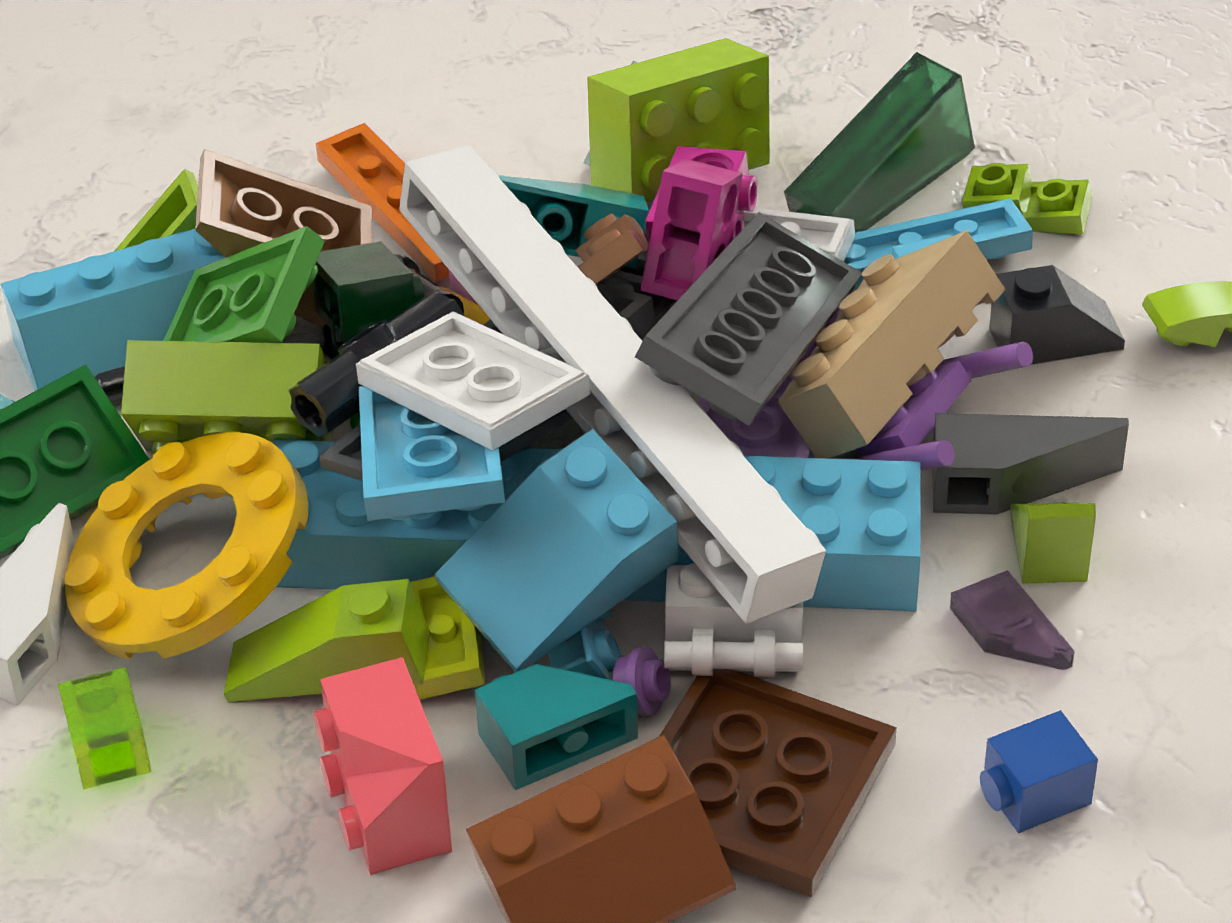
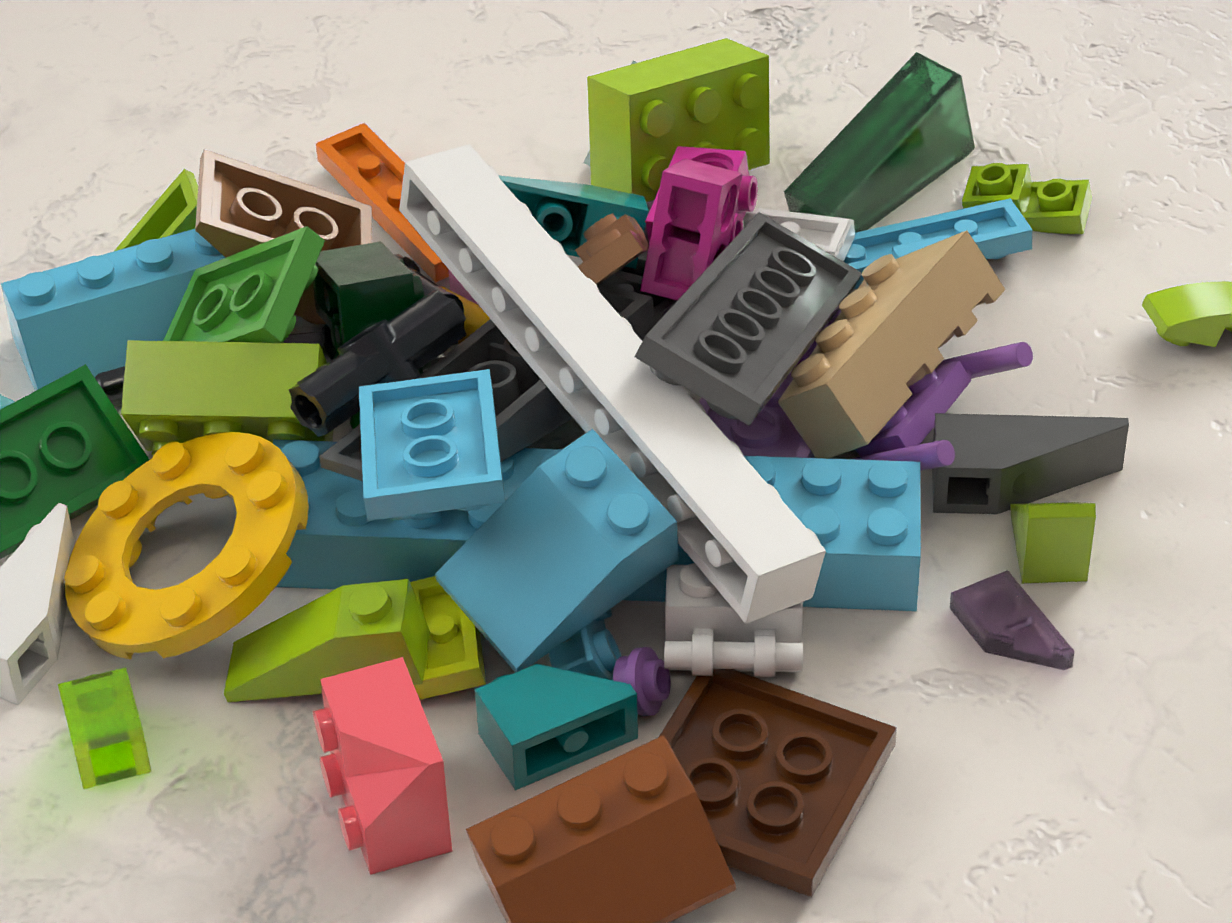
(473, 380): white tile -> none
(1038, 772): blue brick -> none
(1052, 316): black slope -> none

